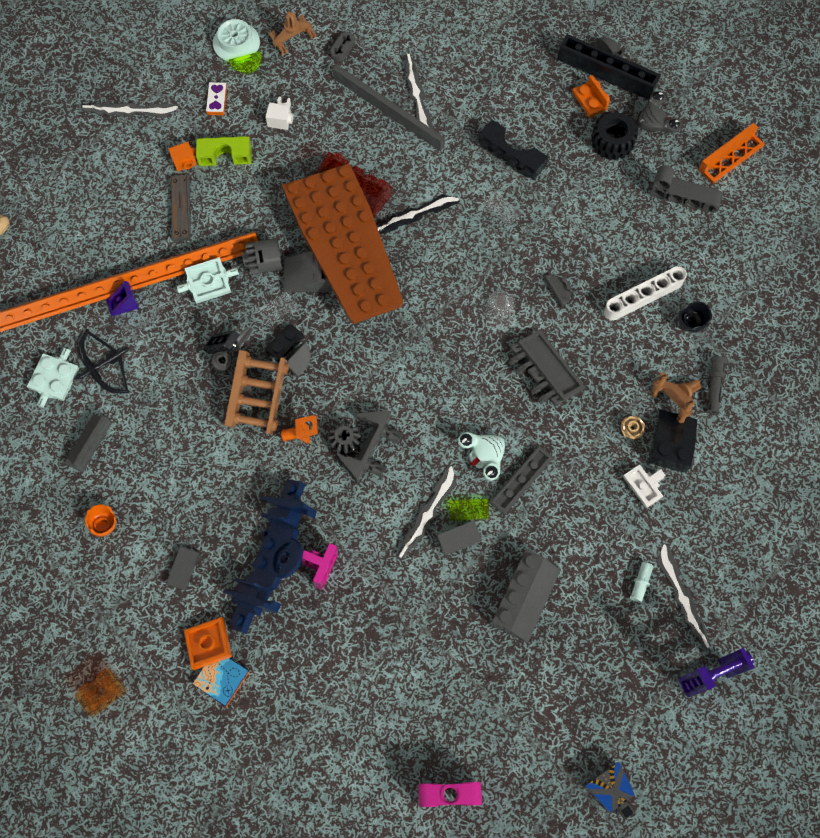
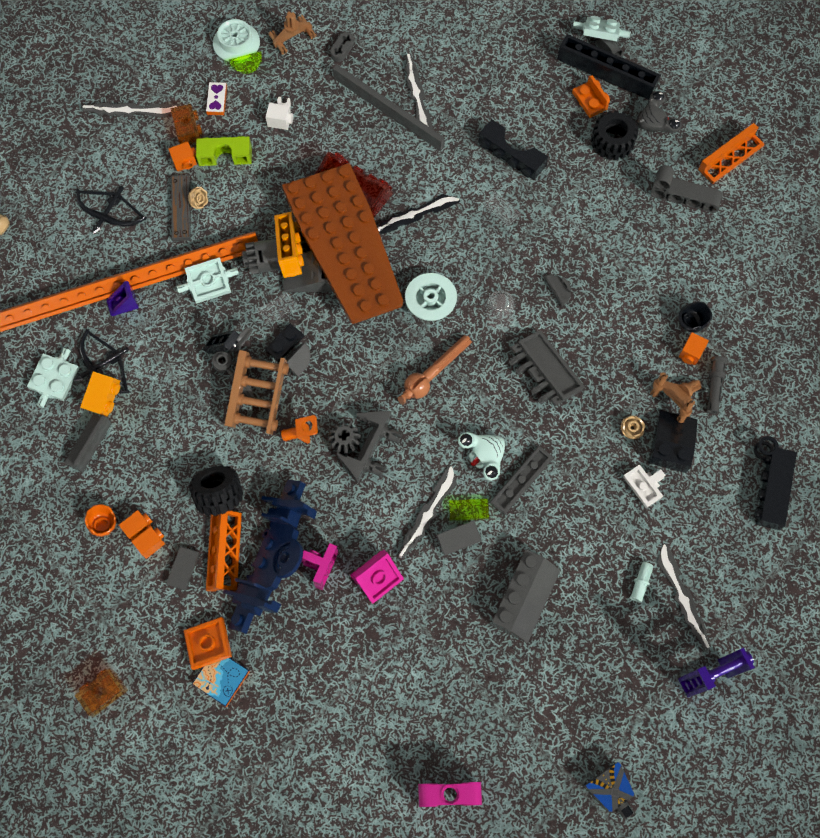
(100, 394): none -> light orange brick
(104, 216): none -> black piece
(142, 534): none -> orange piece
(185, 124): none -> clear orange brick
(198, 198): none -> tan plate
(216, 490): none -> black tyre
(219, 549): none -> orange fence
(288, 245): none -> light orange brick
(377, 576): none -> dark pink bracket
(418, 384): none -> nougat piece
(430, 296): none -> light aqua piece
(601, 29): none -> light aqua plate
(650, 287): white beam -> none
(693, 349): none -> orange brick
(776, 486): none -> black hinge

